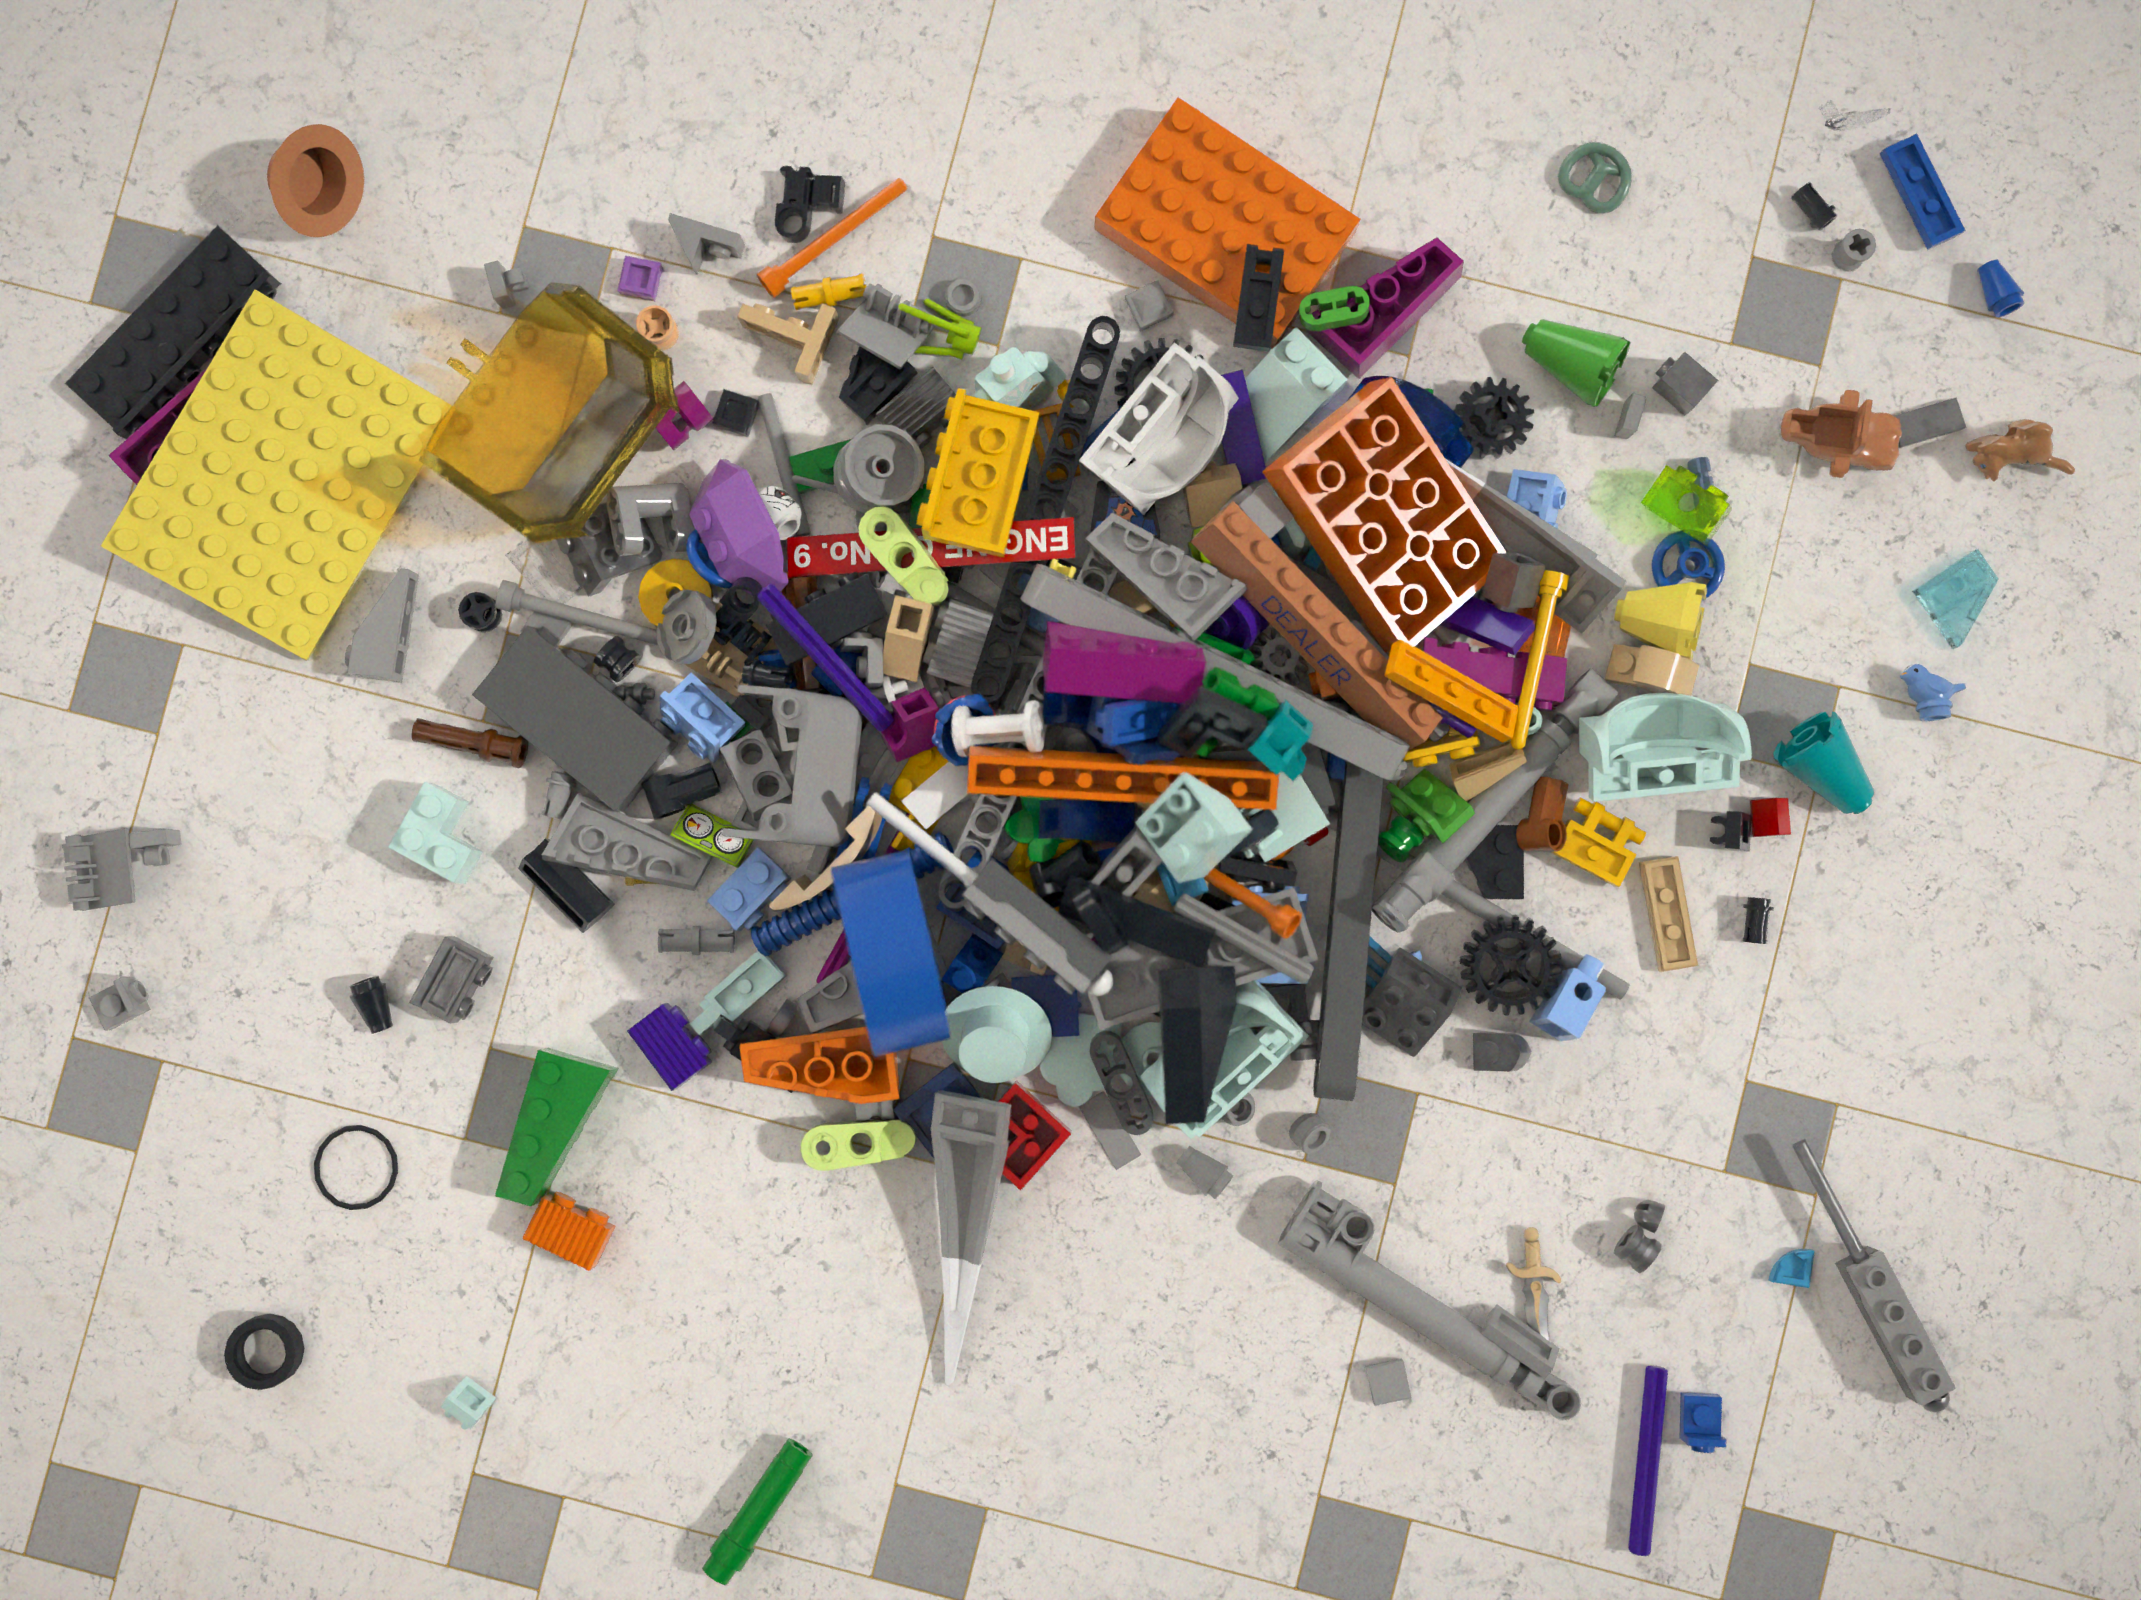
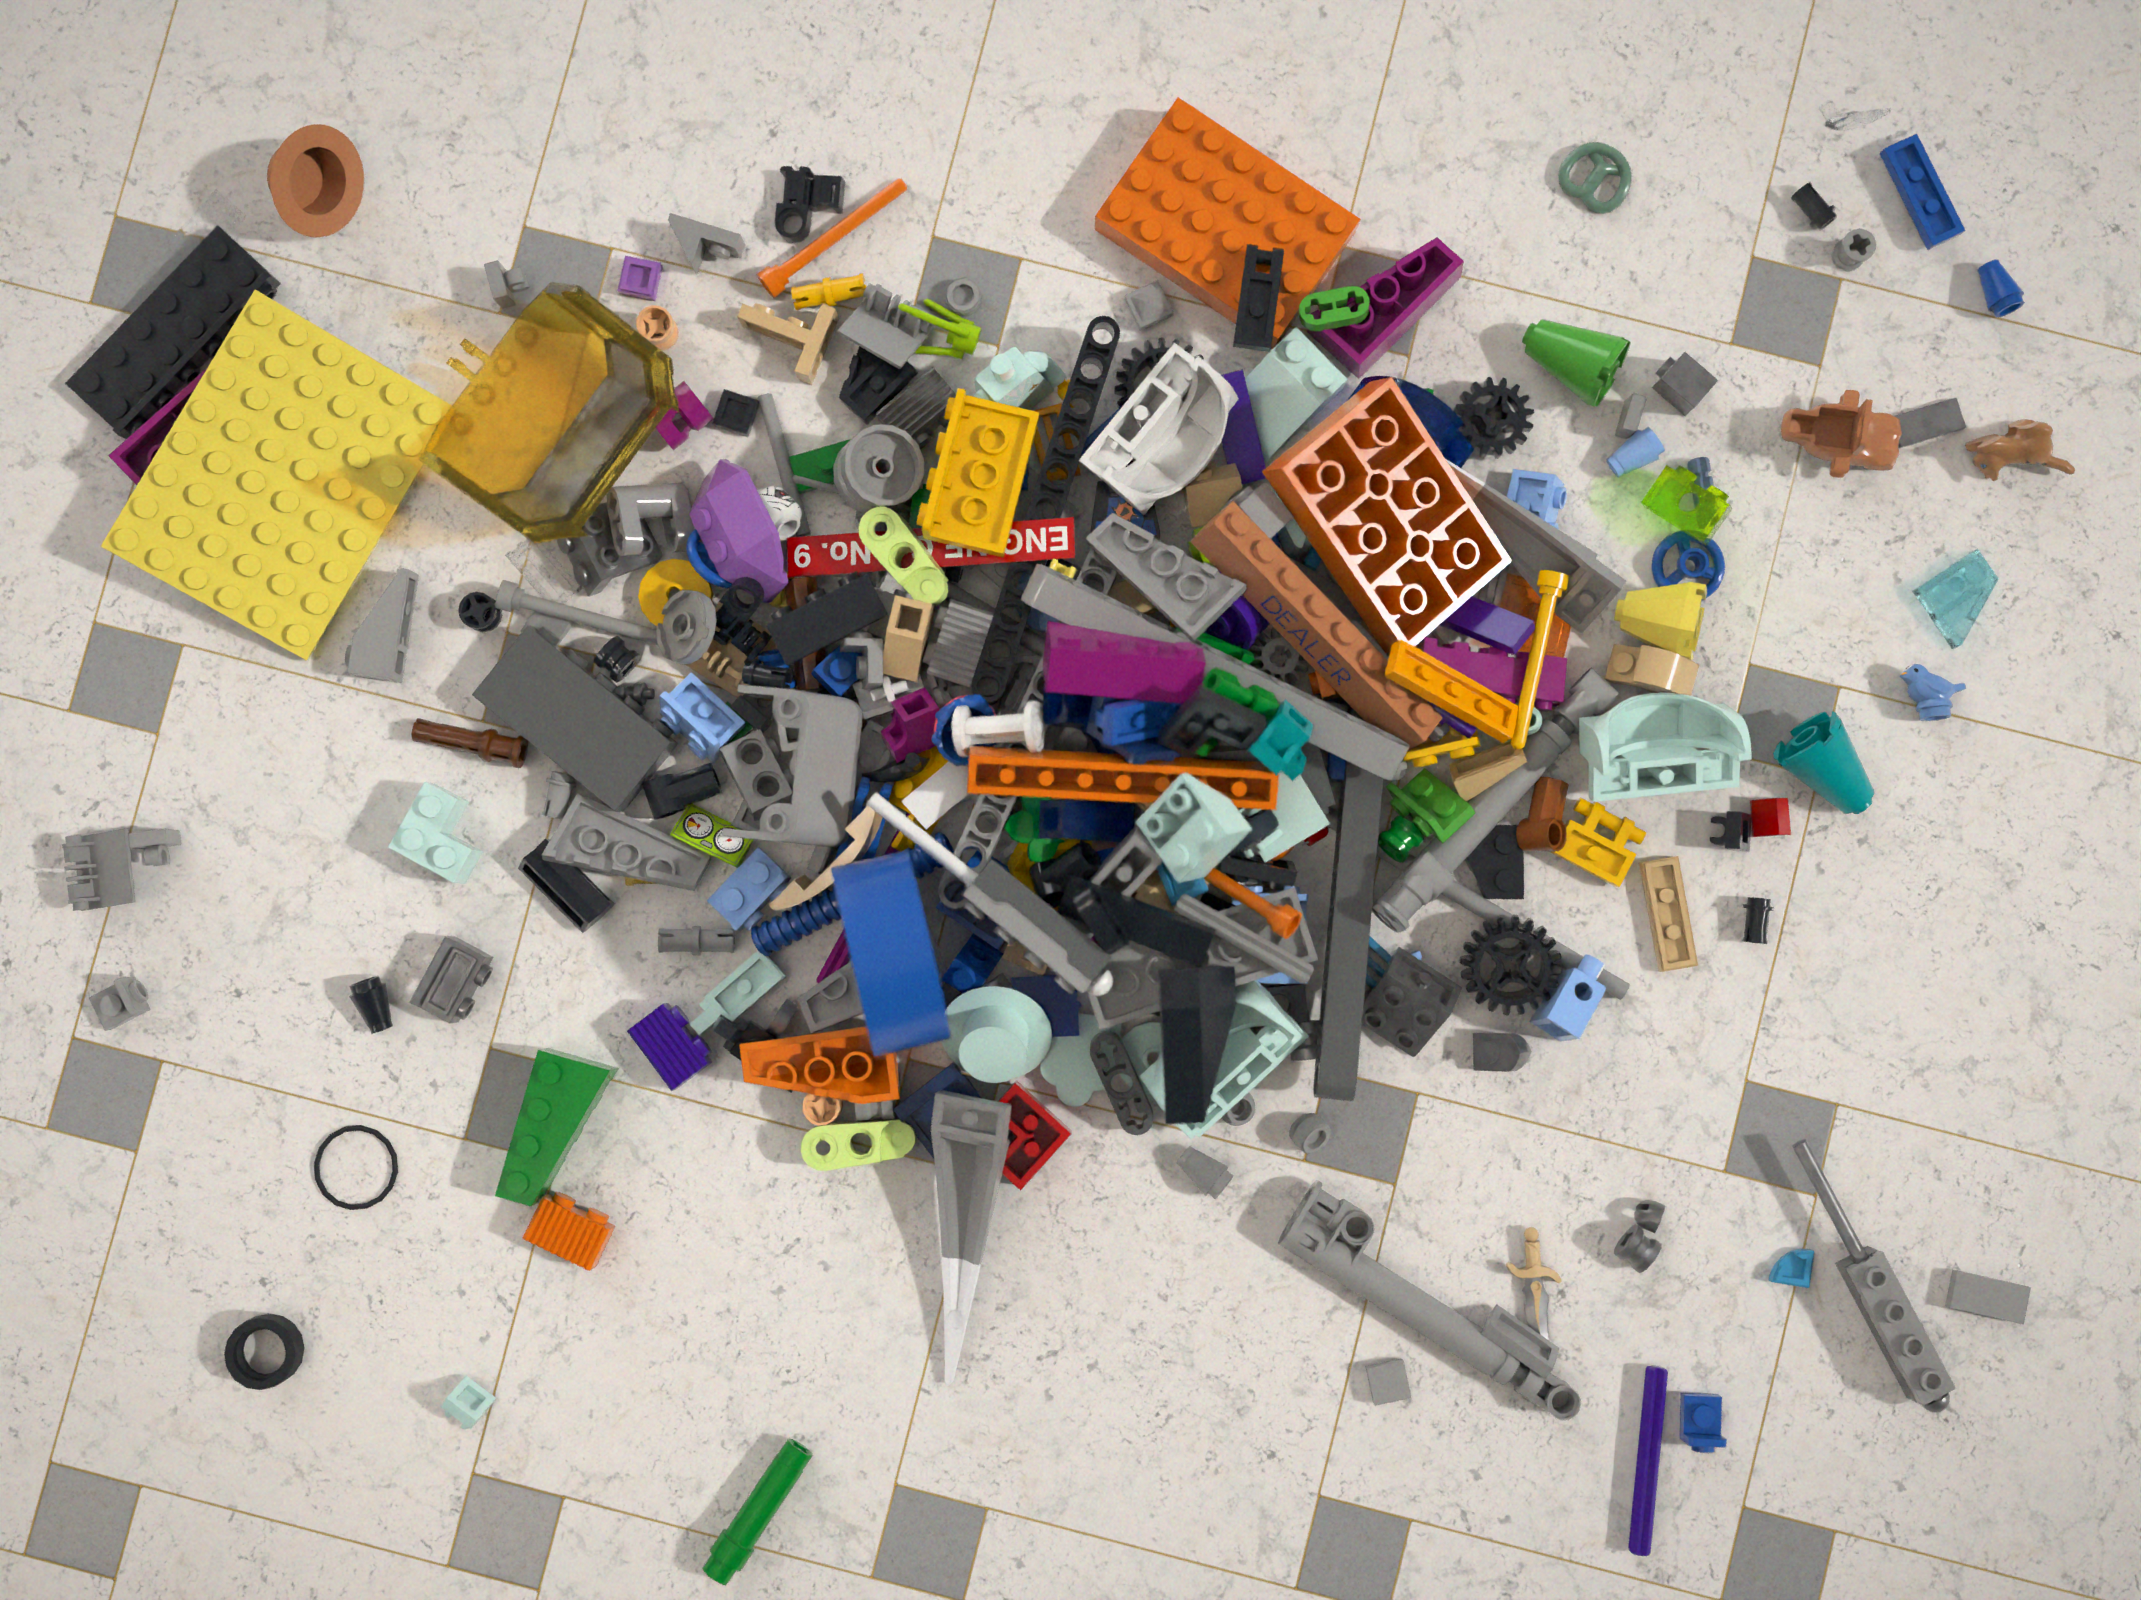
(820, 1111): none -> light nougat wheel
(825, 657): dark purple axle -> none
(898, 771): none -> black bar
(1108, 1130): light grey sticker -> none
(1513, 581): flat silver brick -> none
(1636, 452): none -> light blue cone
(1988, 1296): none -> light grey tile

